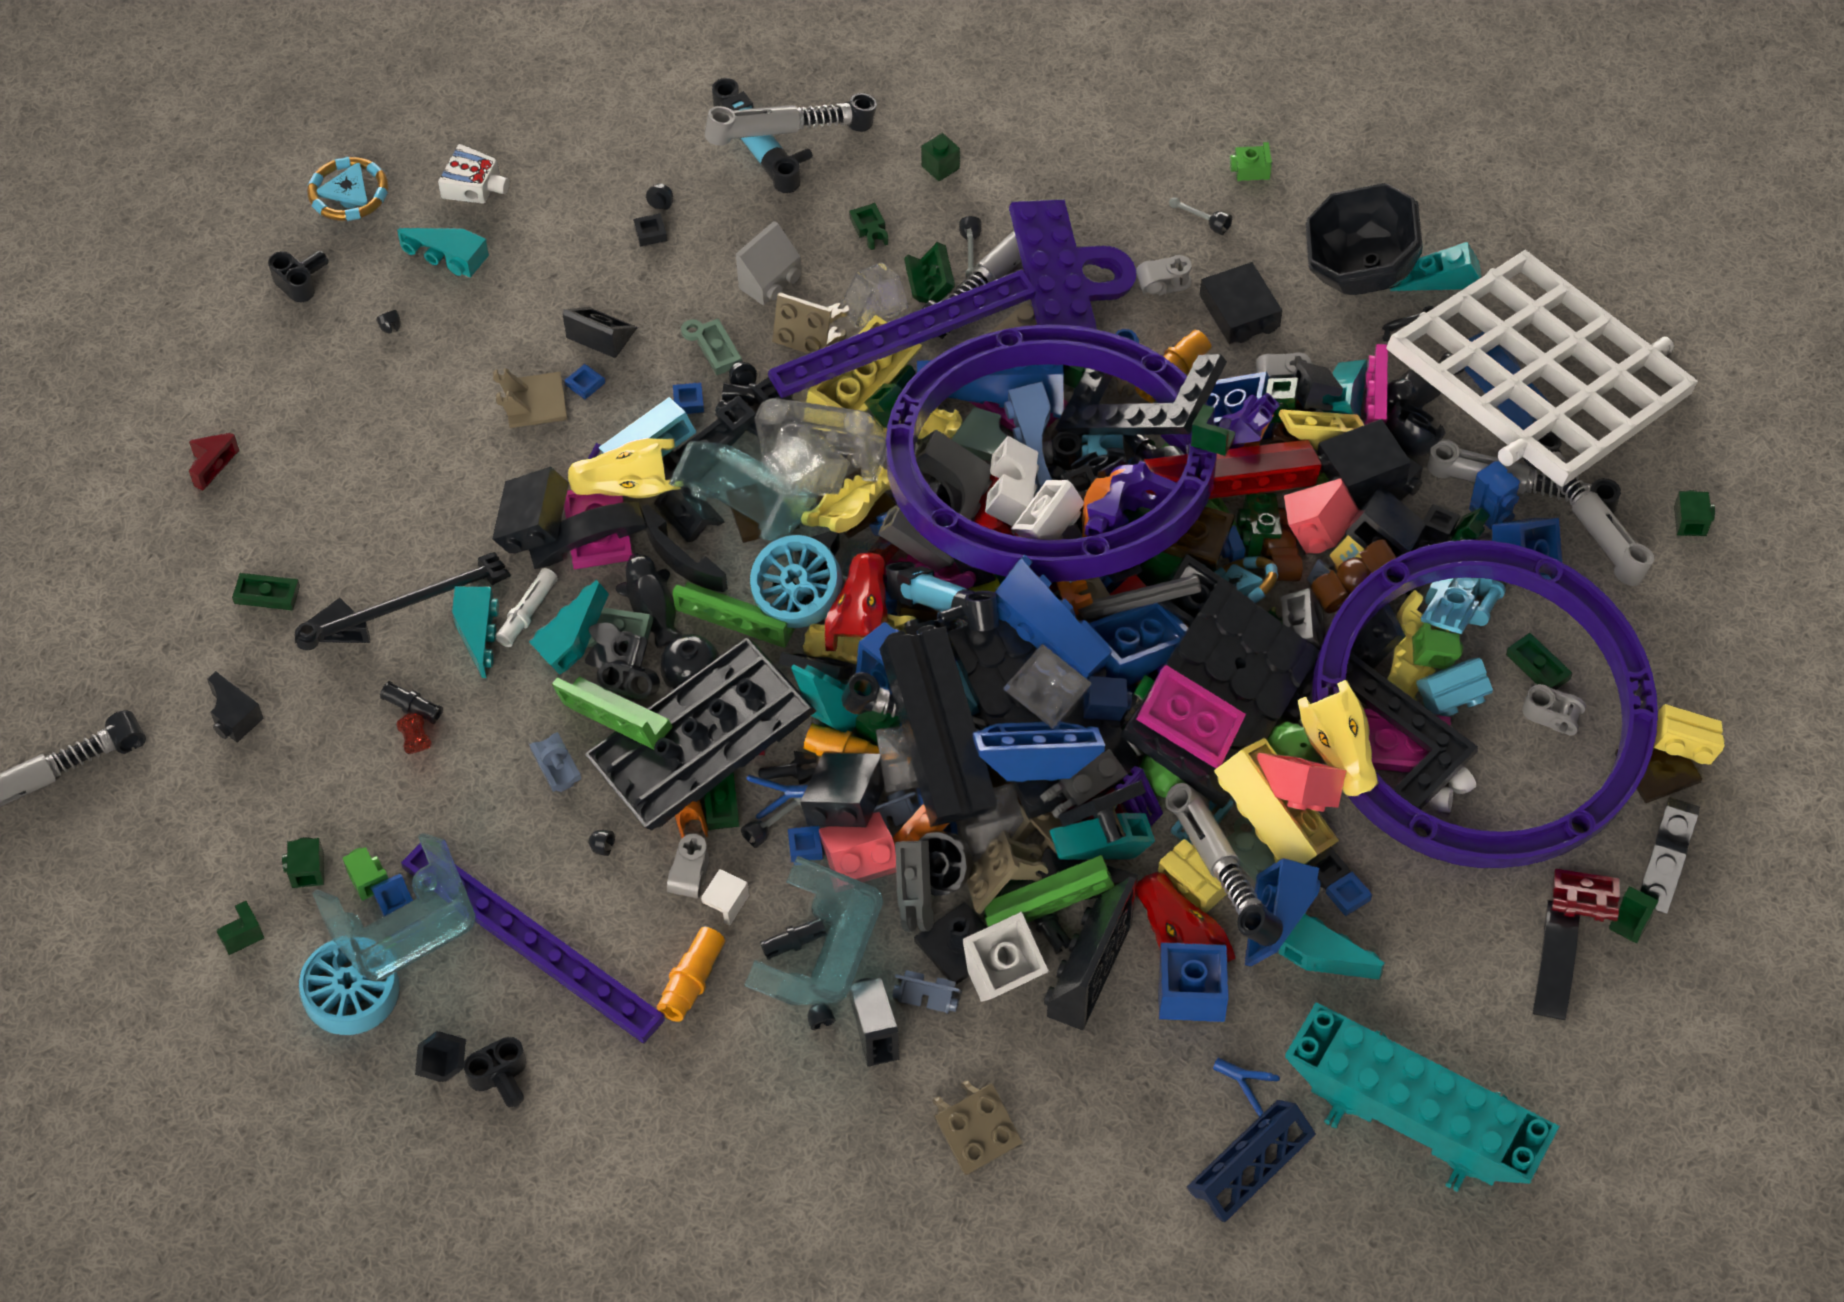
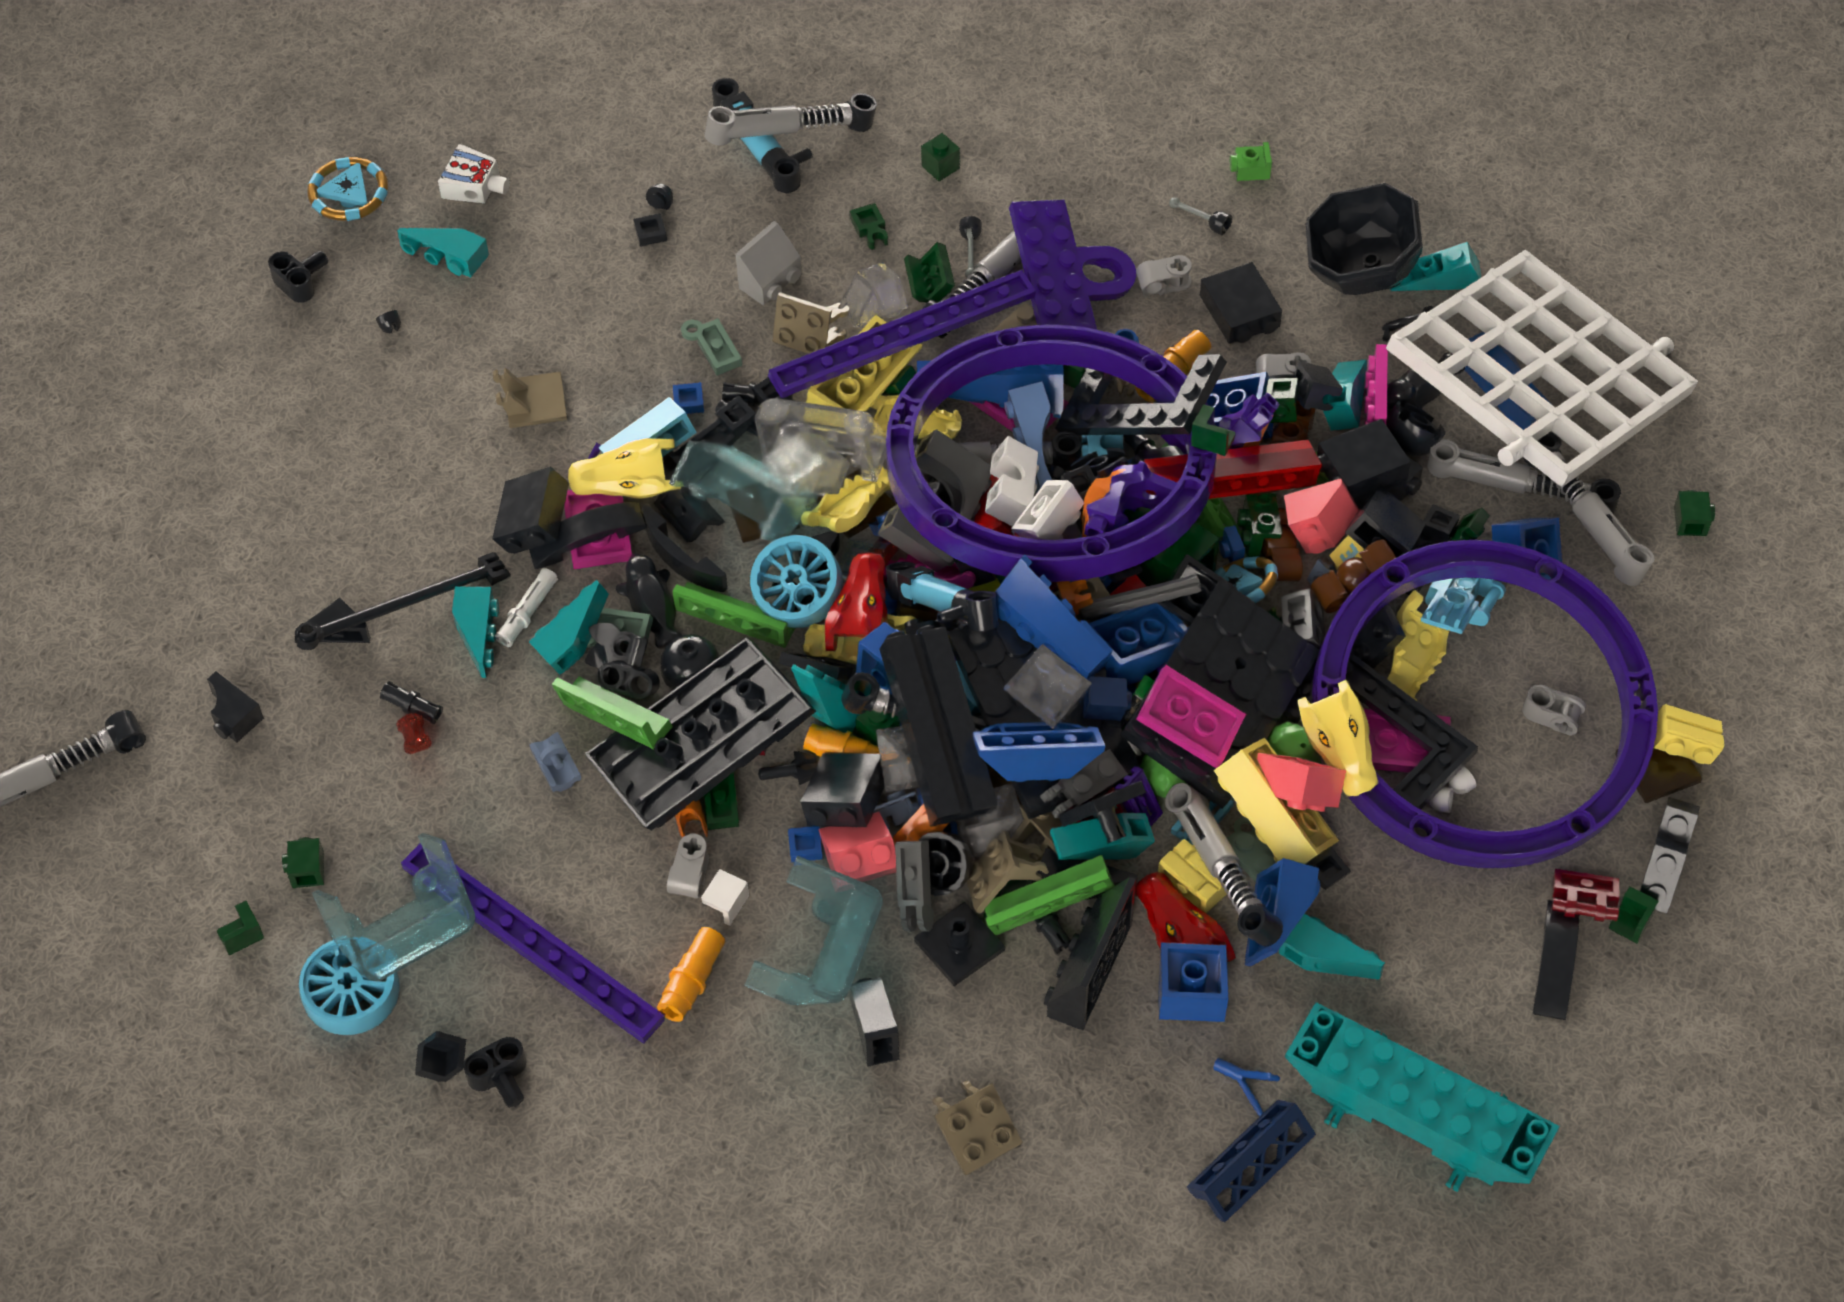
(213, 455): dark red slope -> none
(266, 591): dark green plate -> none
(364, 871): bright green brick -> none
(391, 894): blue plate -> none
(584, 381): blue tile -> none
(597, 330): black slope -> none
(598, 840): black hinge -> none
(742, 373): black plate -> none
(759, 829): black hinge -> none
(791, 791): blue plant -> none
(793, 938): black pin -> none
(819, 1015): black hinge -> none
(882, 402): dark green panel -> none
(940, 993): sand blue hinge -> none
(980, 433): sand green tile -> none
(1002, 957): white slope -> none
(1205, 537): dark brown tile -> none
(1318, 425): light yellow slope -> none
(1349, 893): blue plate -> none
(1436, 647): bright green brick -> none
(1454, 687): medium azure brick -> none
(1495, 493): blue brick -> none
(1538, 662): dark green plate -> none

